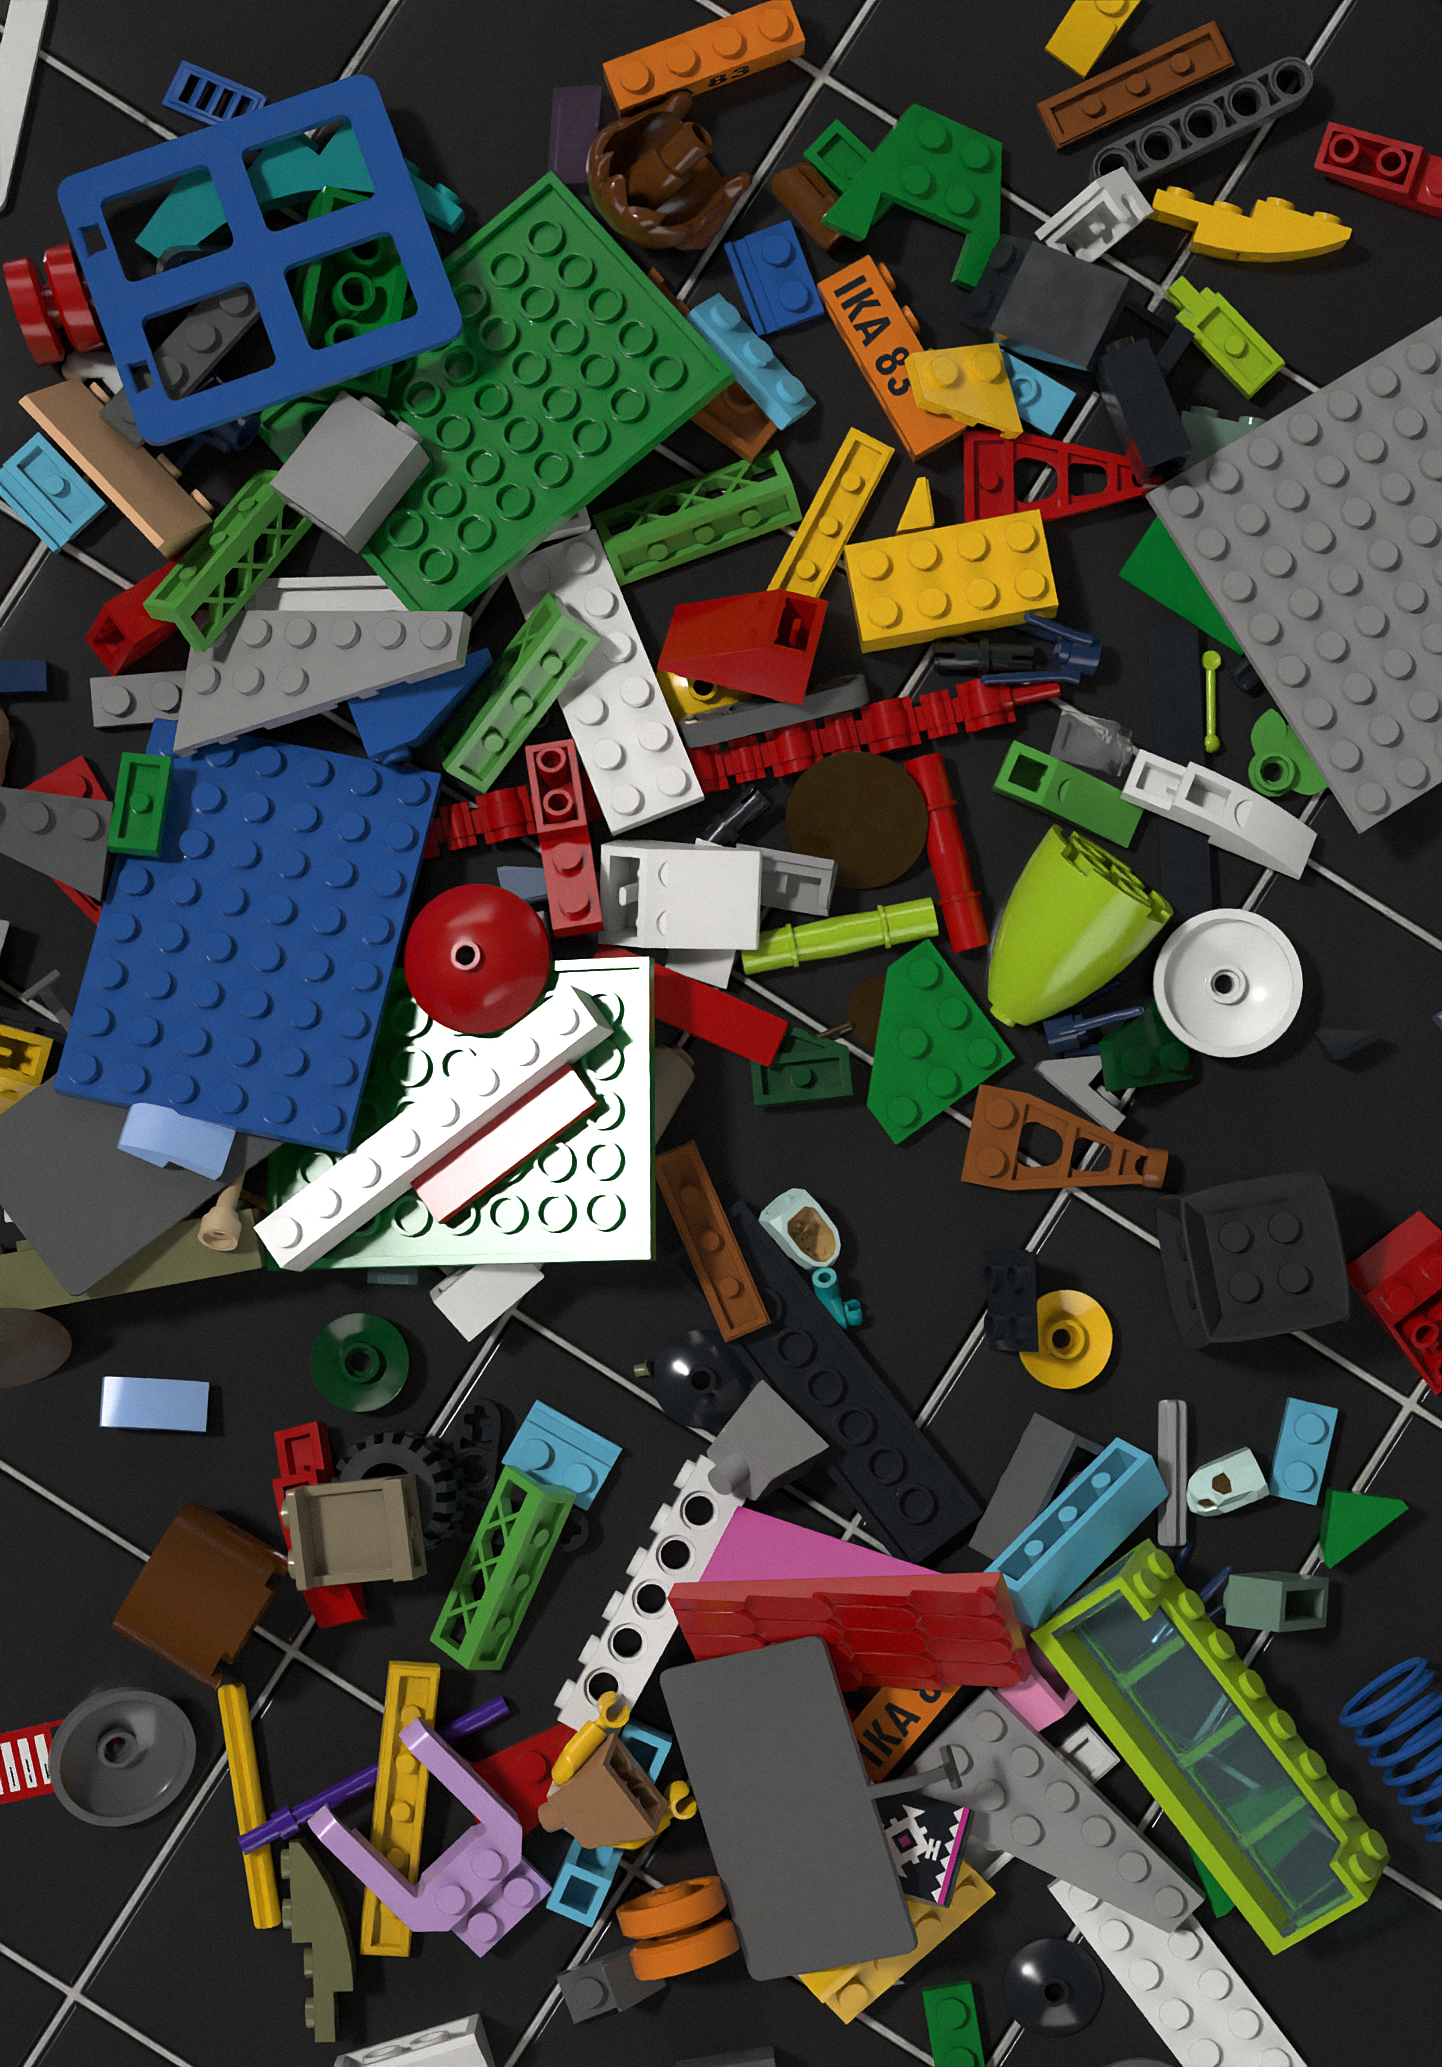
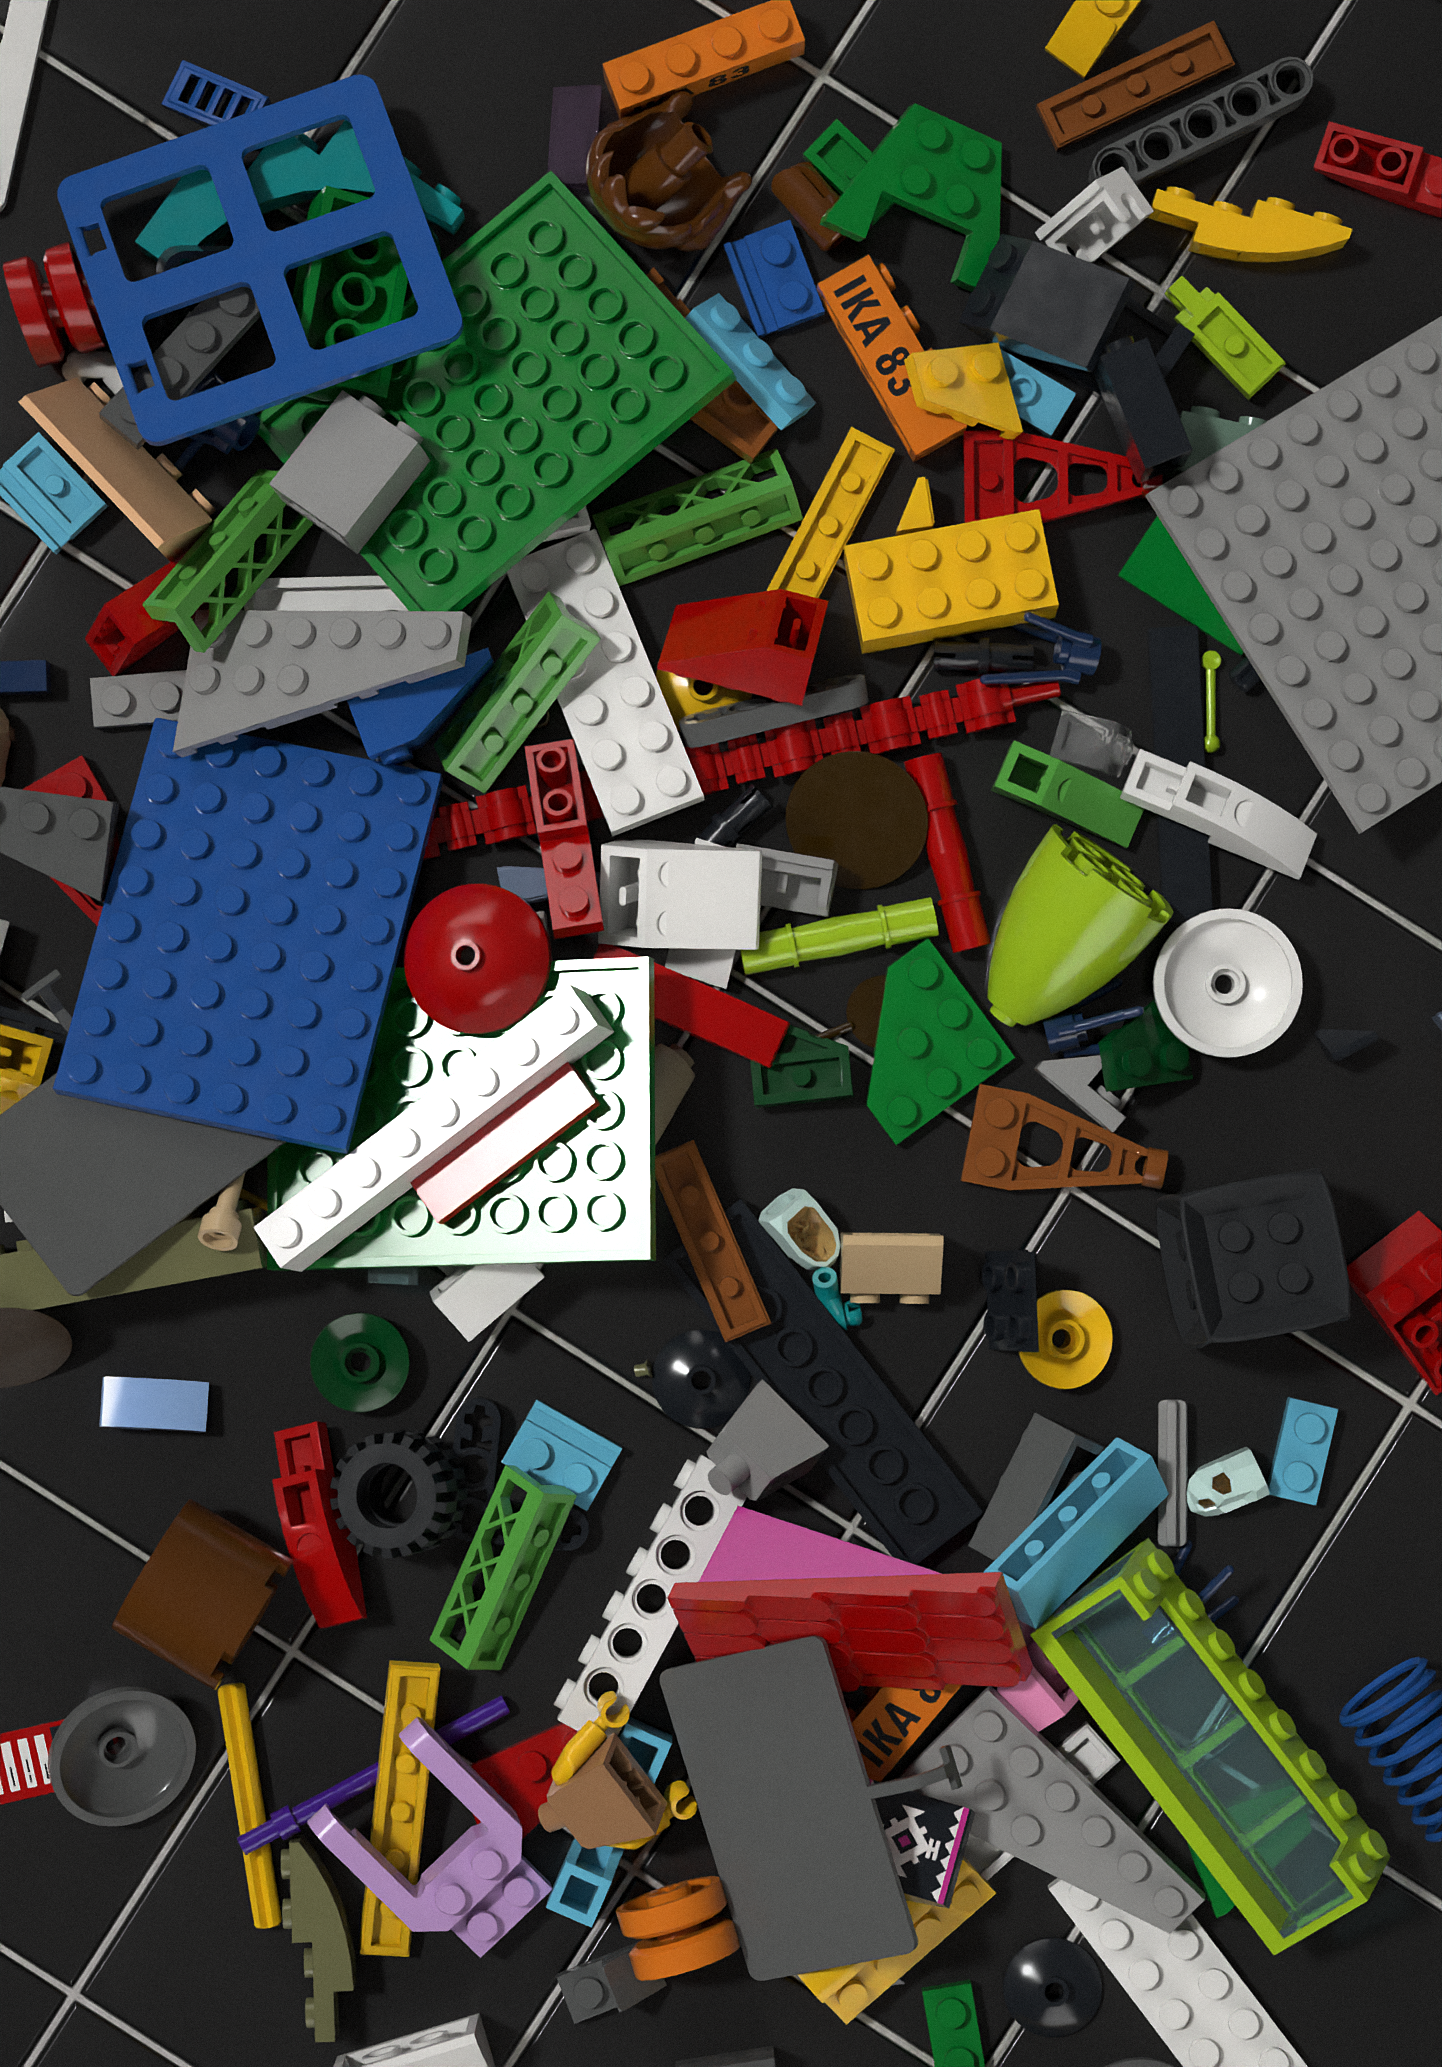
(140, 804): green plate -> none
(165, 1136): light blue slope -> none
(354, 1531): dark tan panel -> none
(891, 1265): none -> tan slope
(1276, 1601): sand green brick -> none
(1279, 745): bright green plate -> none
(1351, 1520): green slope -> none

